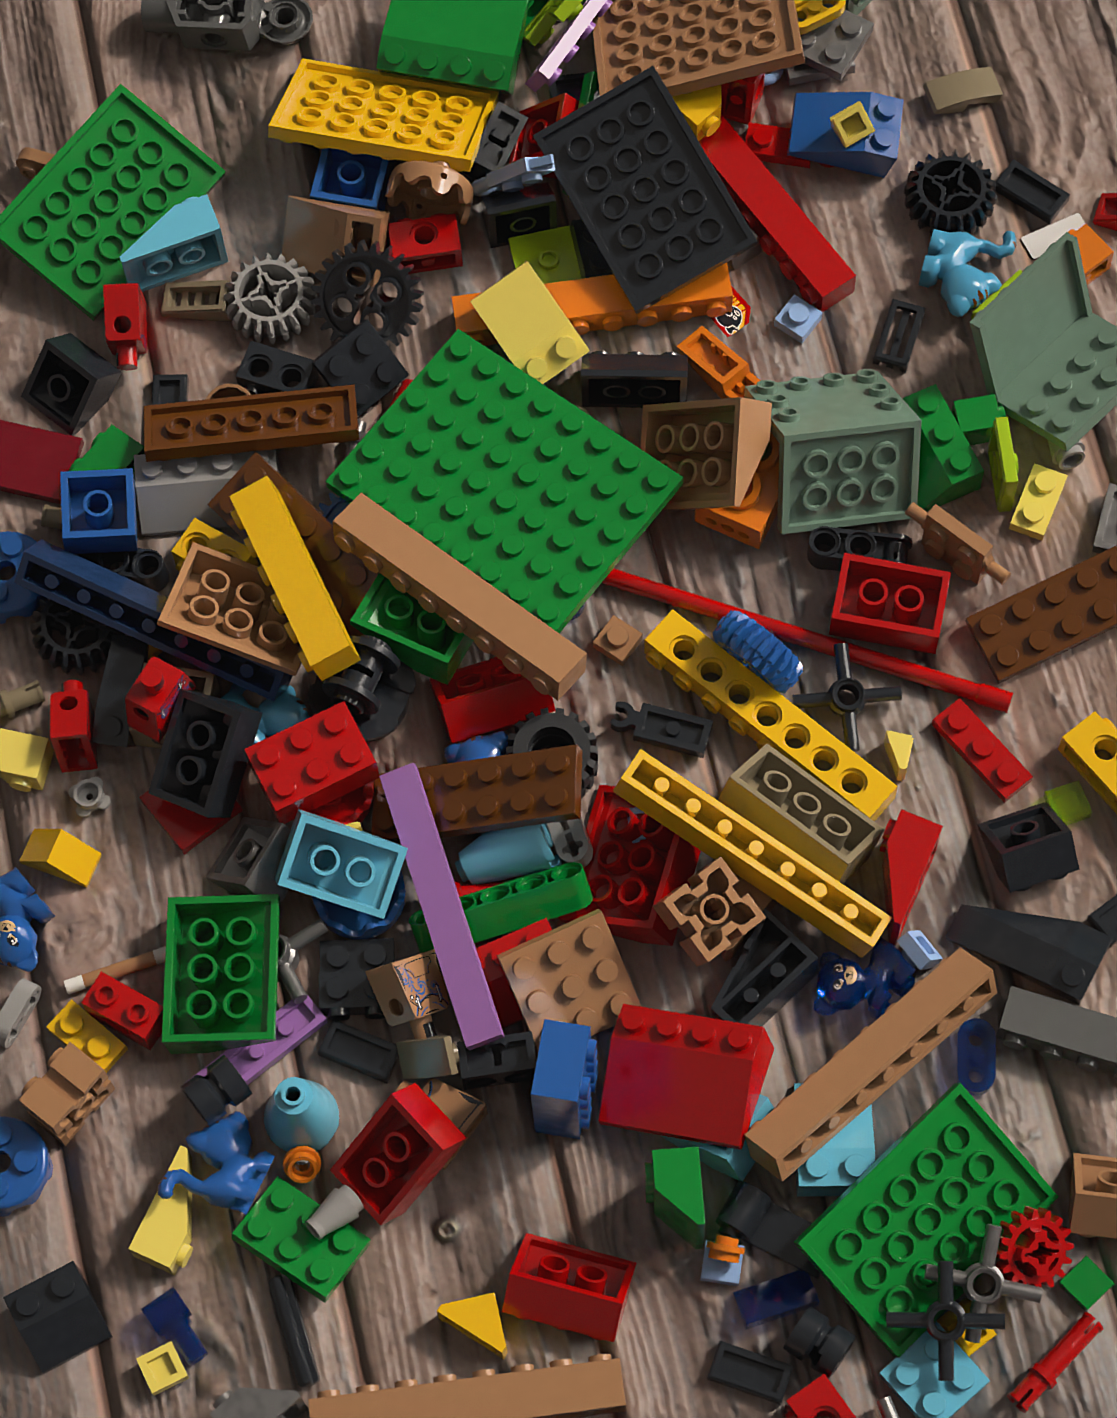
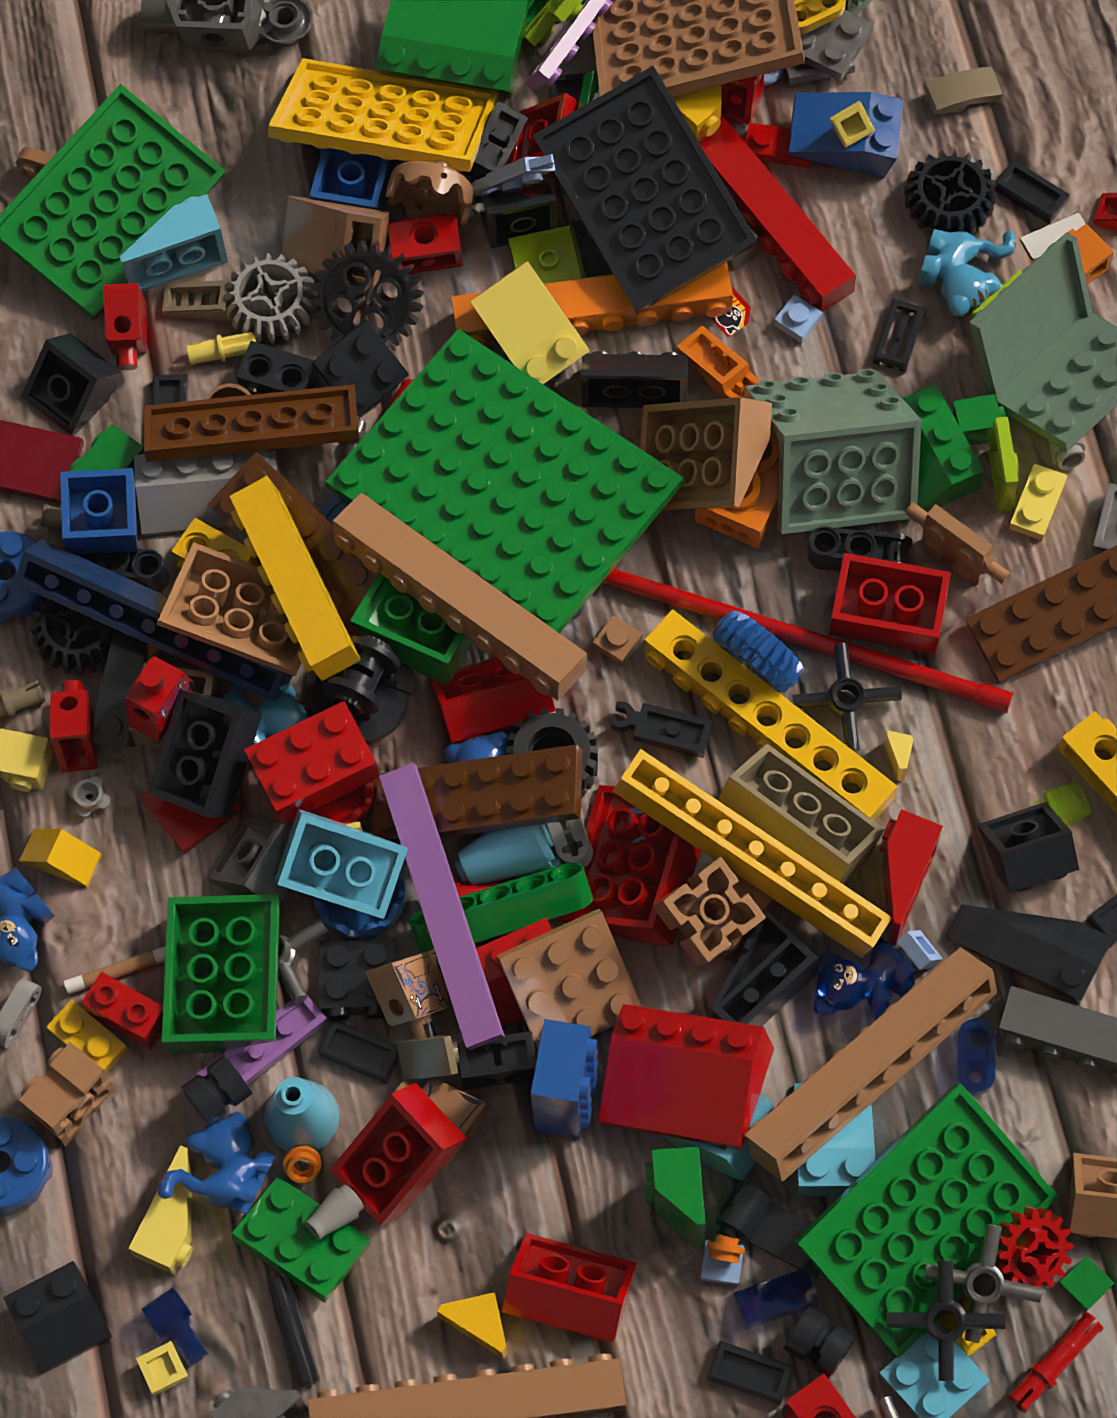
(219, 348): none -> light yellow axle
(982, 750): red plate -> none

